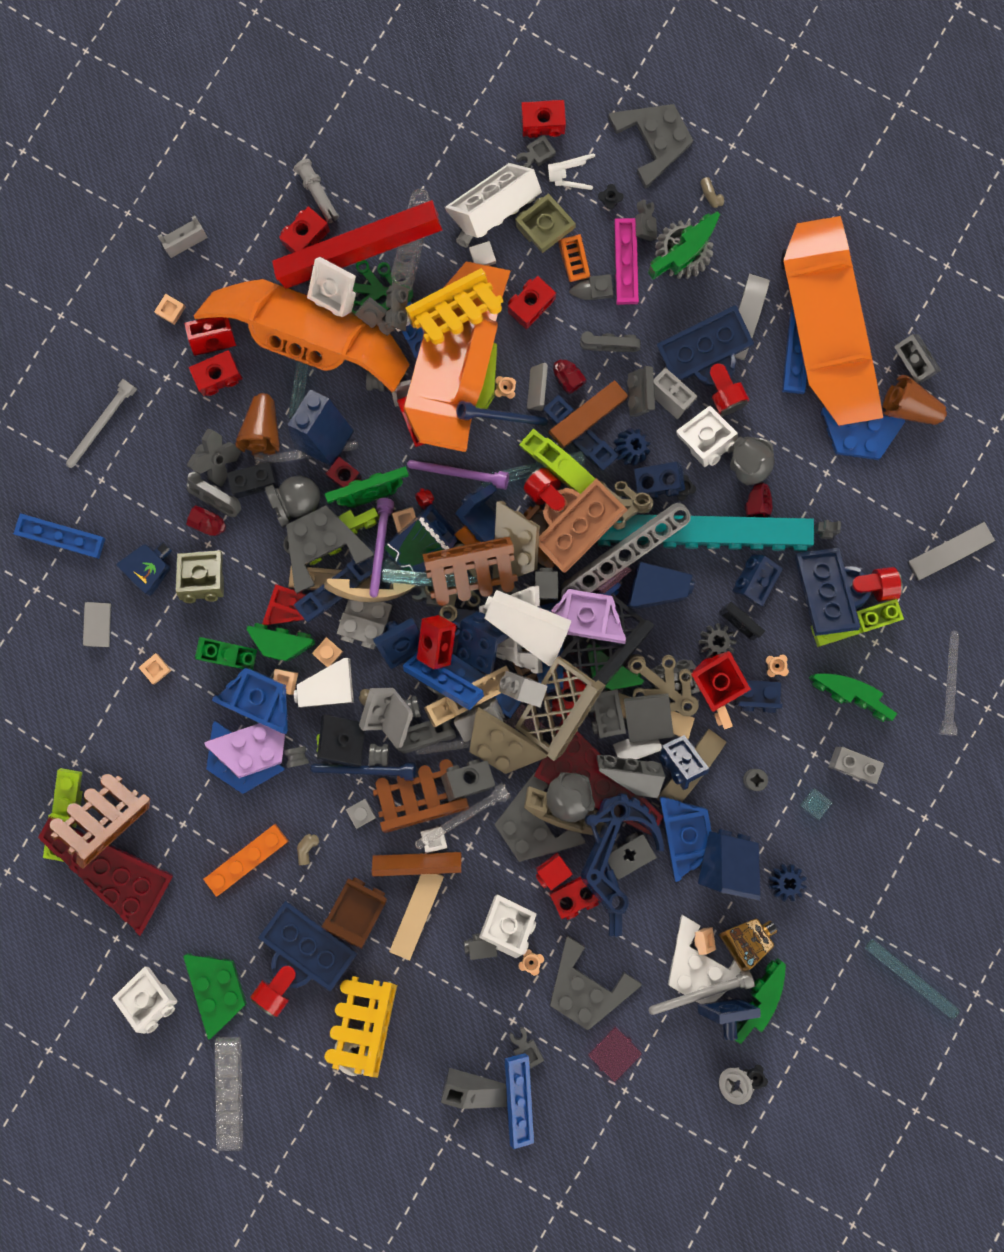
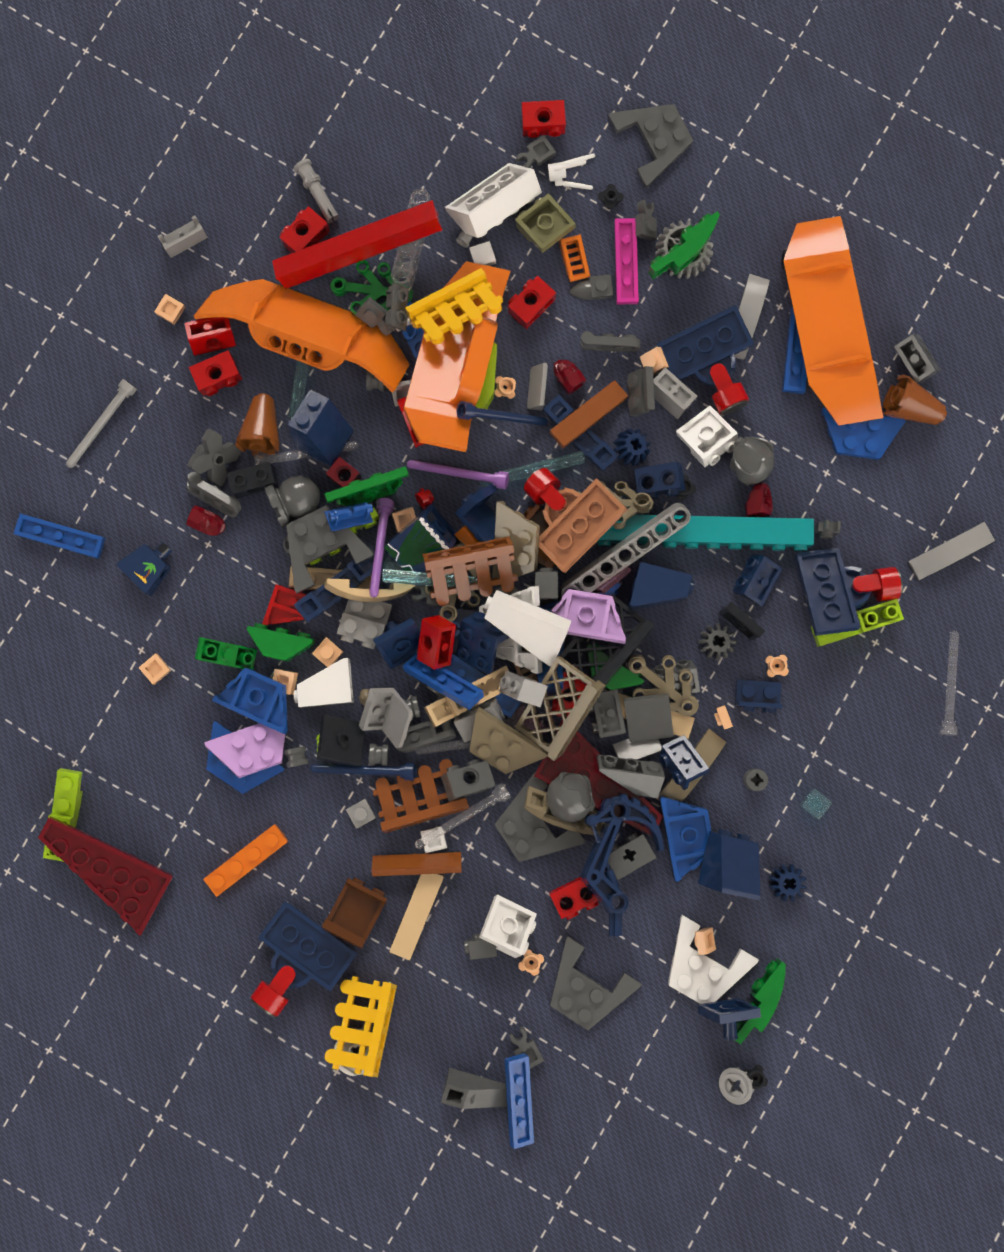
(97, 624): light grey slope -> none
(102, 836): fence -> none
(145, 1001): white plate -> none
(199, 576): olive plate -> none
(215, 990): green wing -> none
(228, 1094): clear beam -> none
(304, 847): dark tan arm -> none
(332, 287): white plate -> none
(349, 516): none -> blue hinge
(553, 872): red brick -> none
(557, 461): lime slope -> none
(615, 1054): clear pink piece -> none
(655, 359): none -> light nougat plate
(708, 190): dark tan arm -> none
(720, 680): red slope -> none
(743, 980): light grey piece -> none
(749, 942): torso -> none
(846, 689): green slope -> none
(856, 765): light grey brick -> none
(912, 979): clear light blue axle -> none

